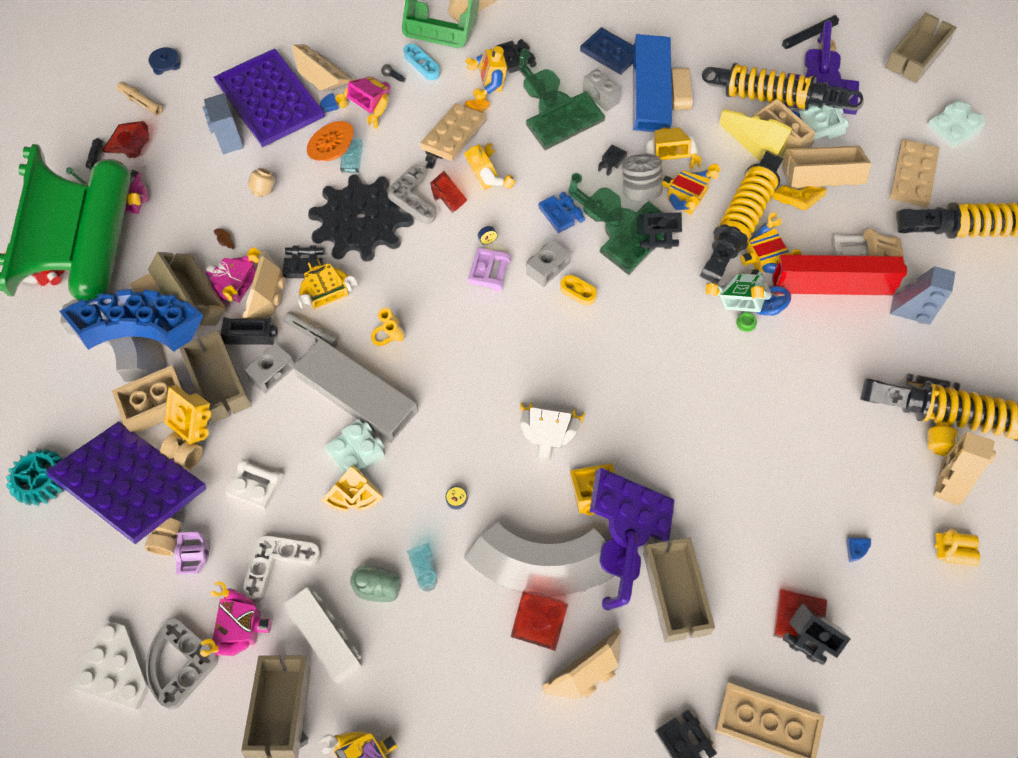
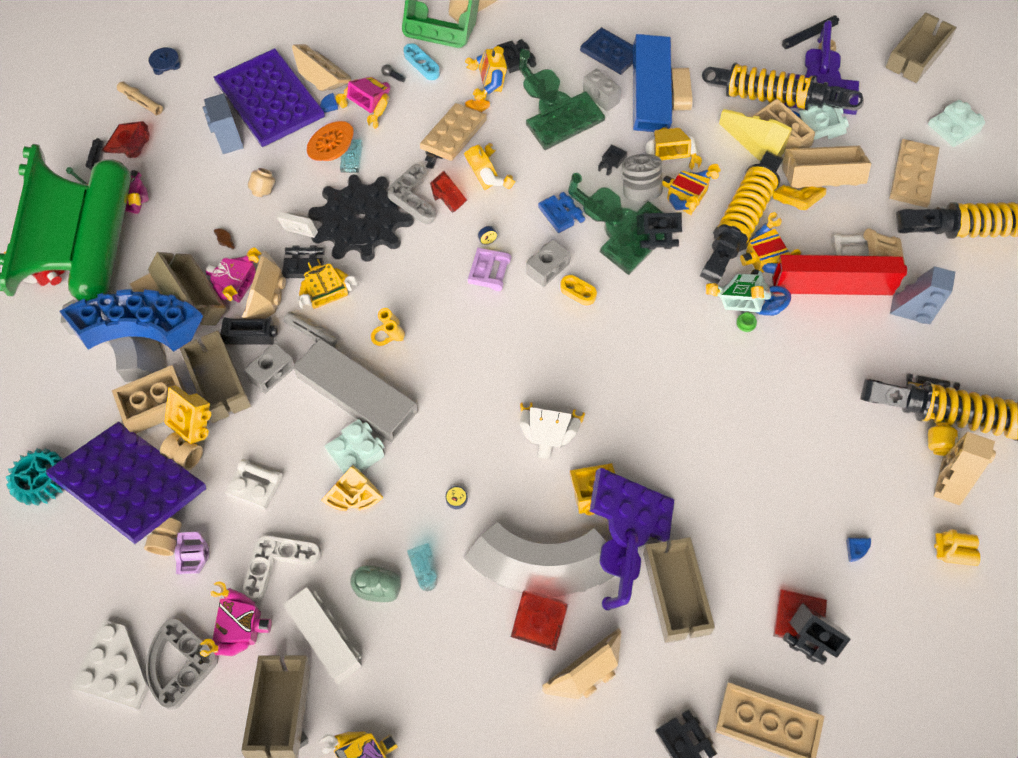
(297, 224): none -> white plate

